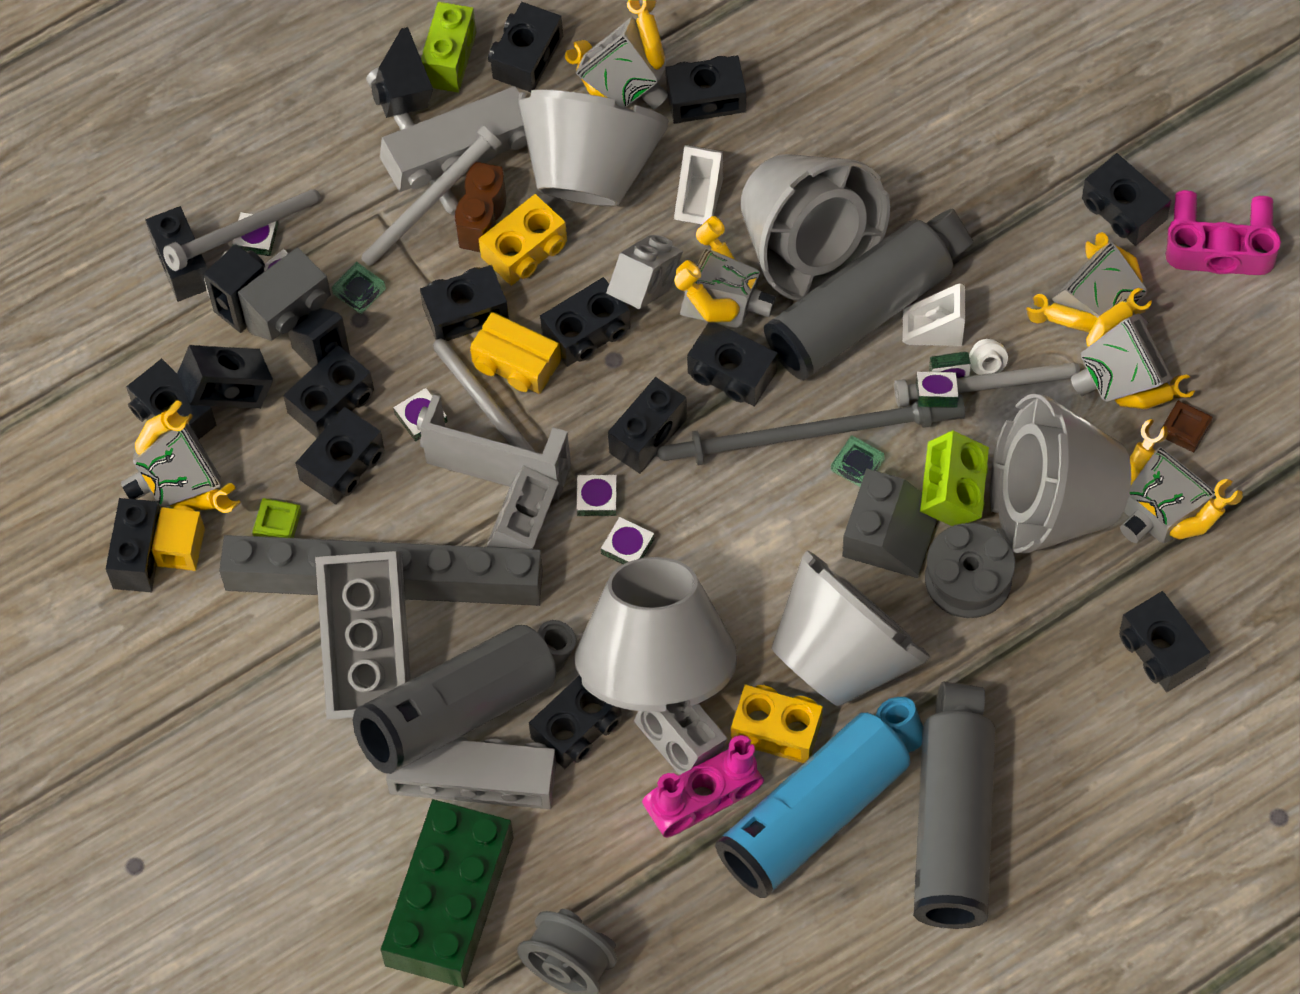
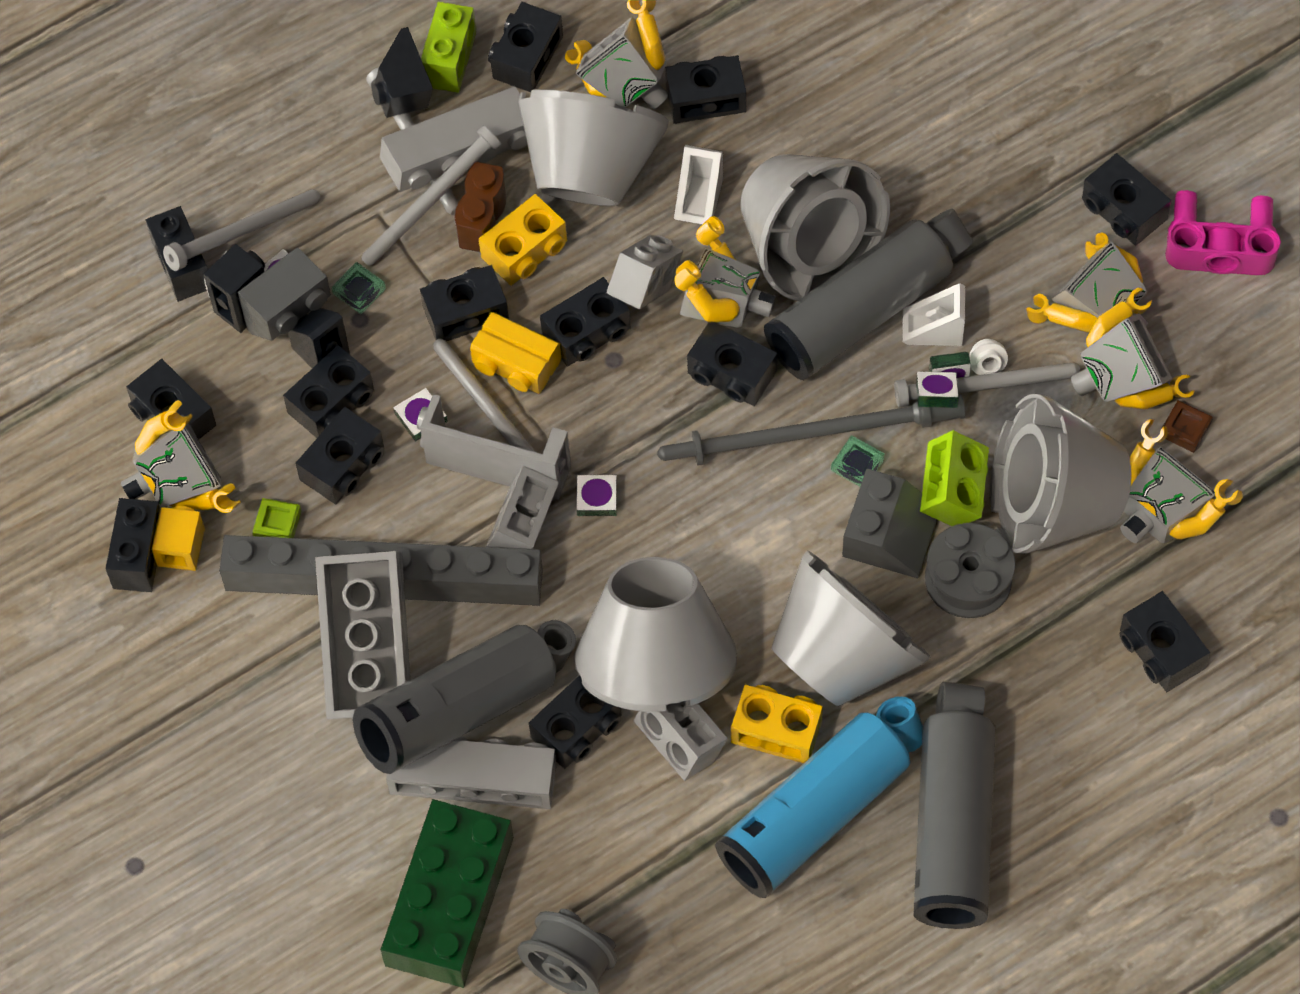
(224, 376): black brick -> none
(259, 240): tile -> none
(627, 542): tile -> none
(647, 425): black brick -> none
(728, 775): dark pink piece -> none

